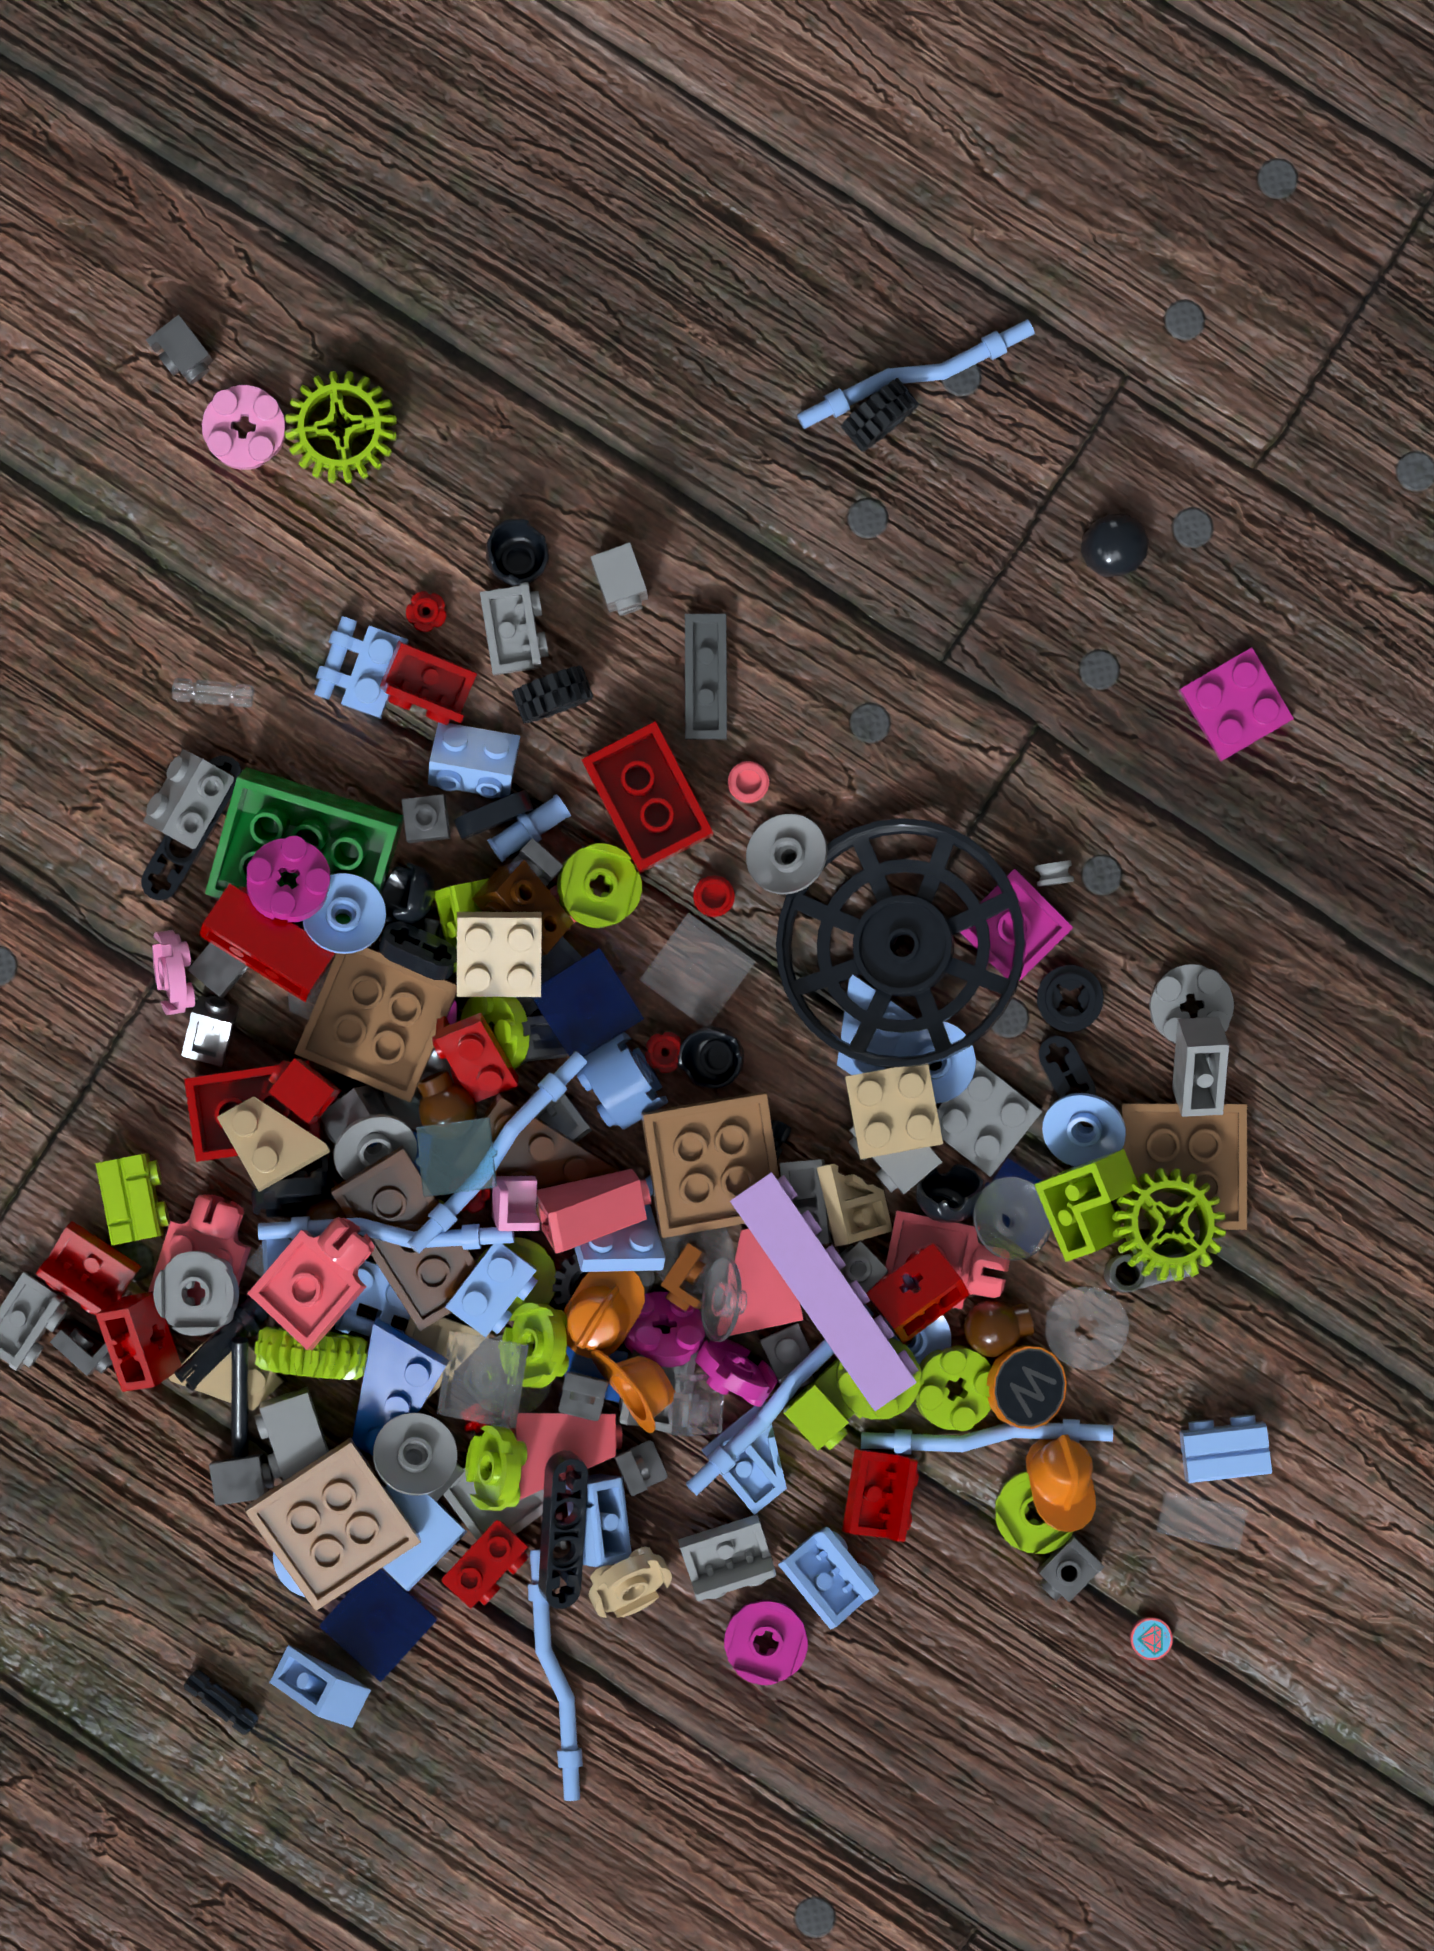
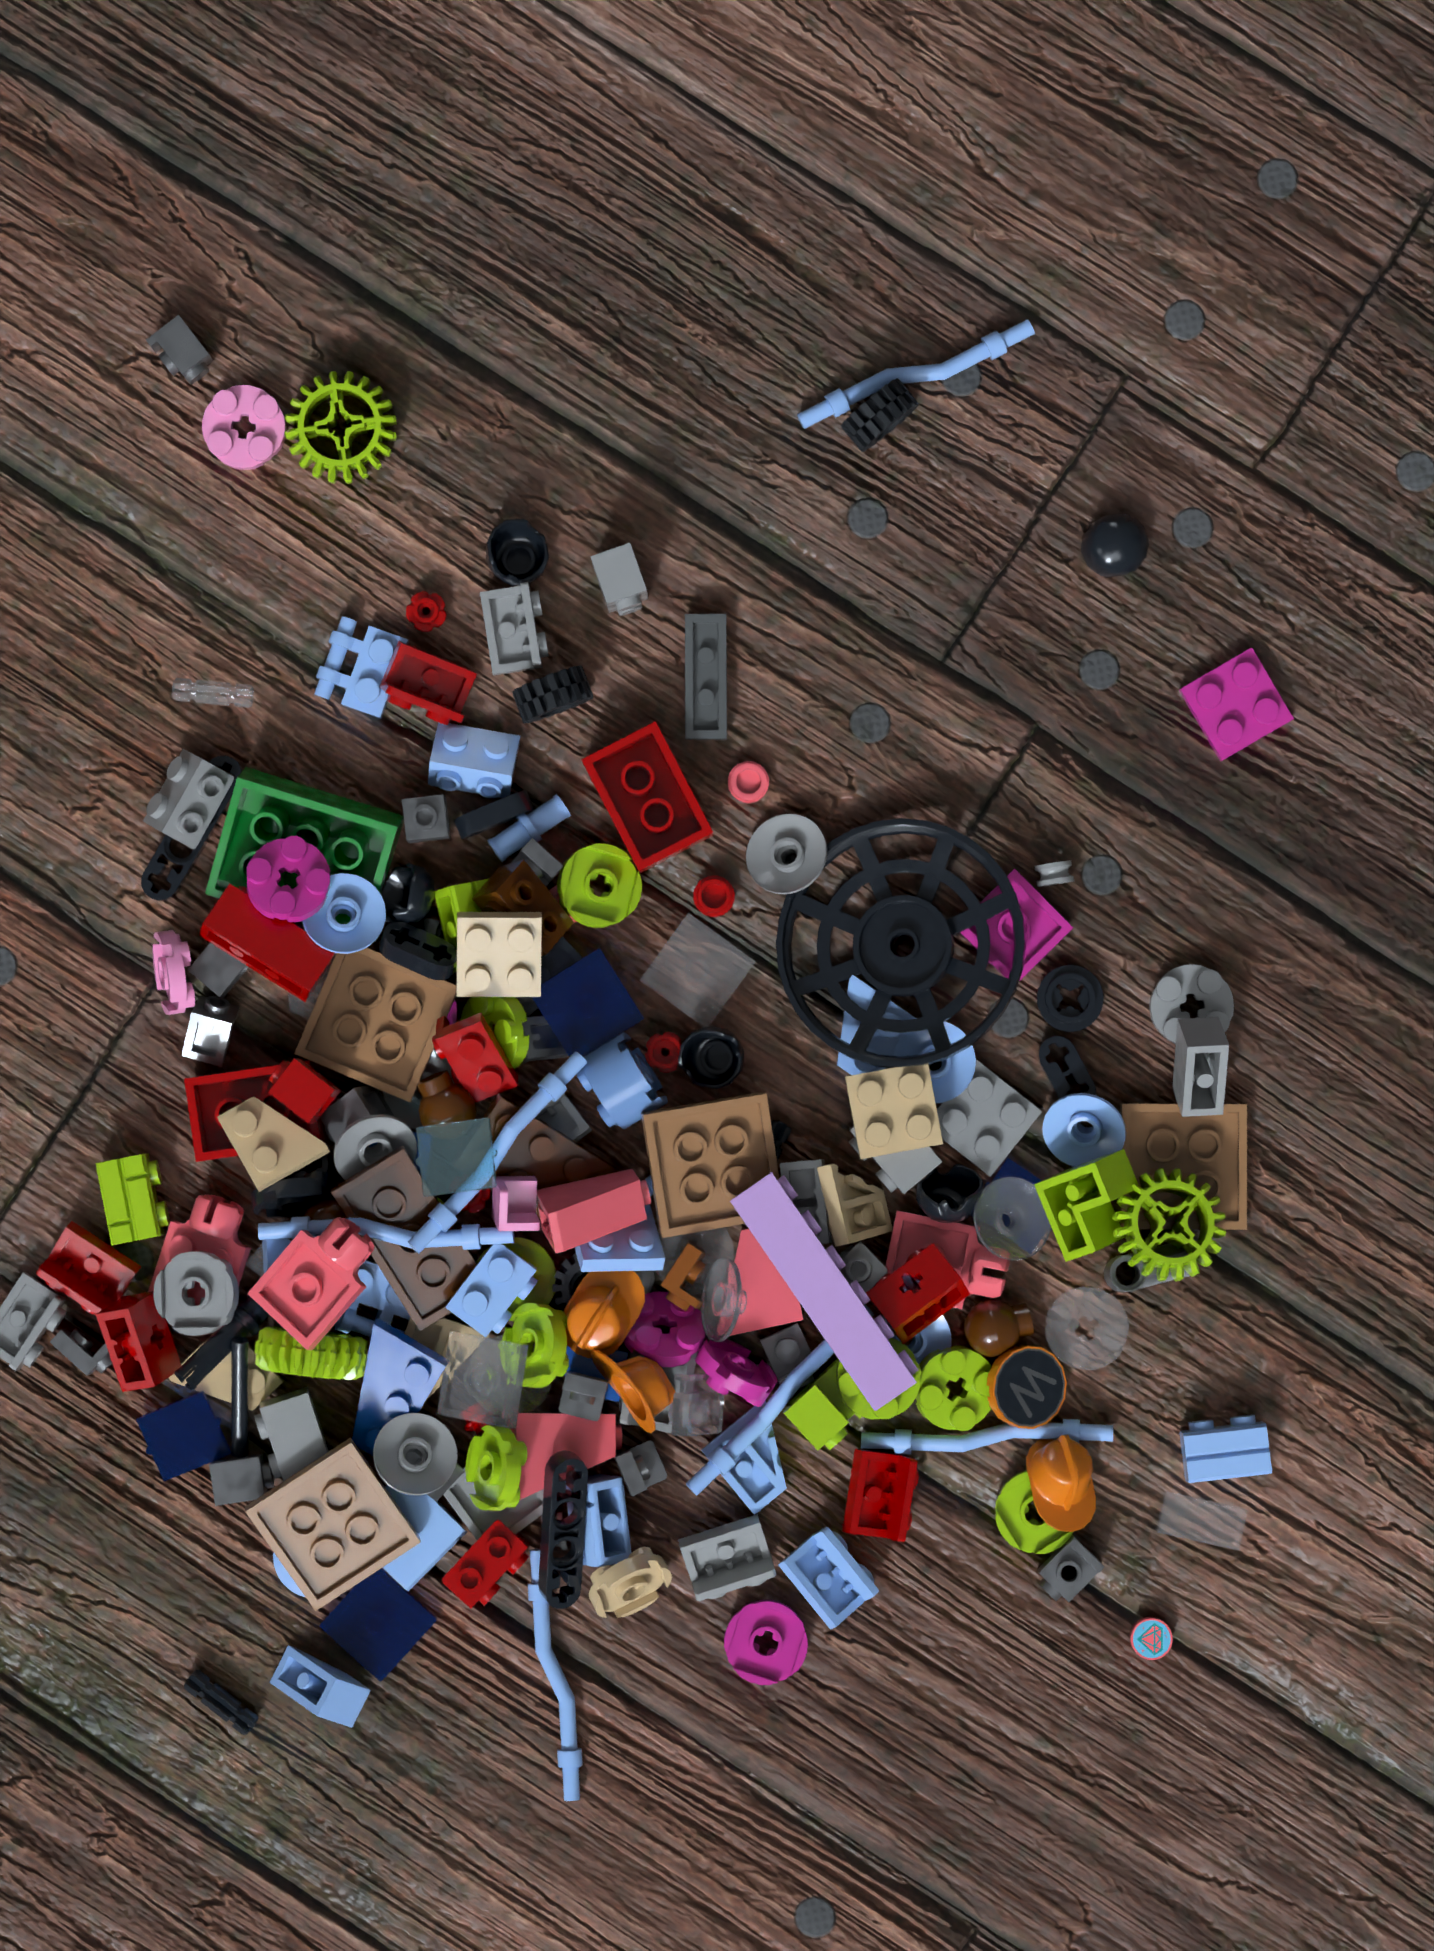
(183, 1435): none -> clear blue piece

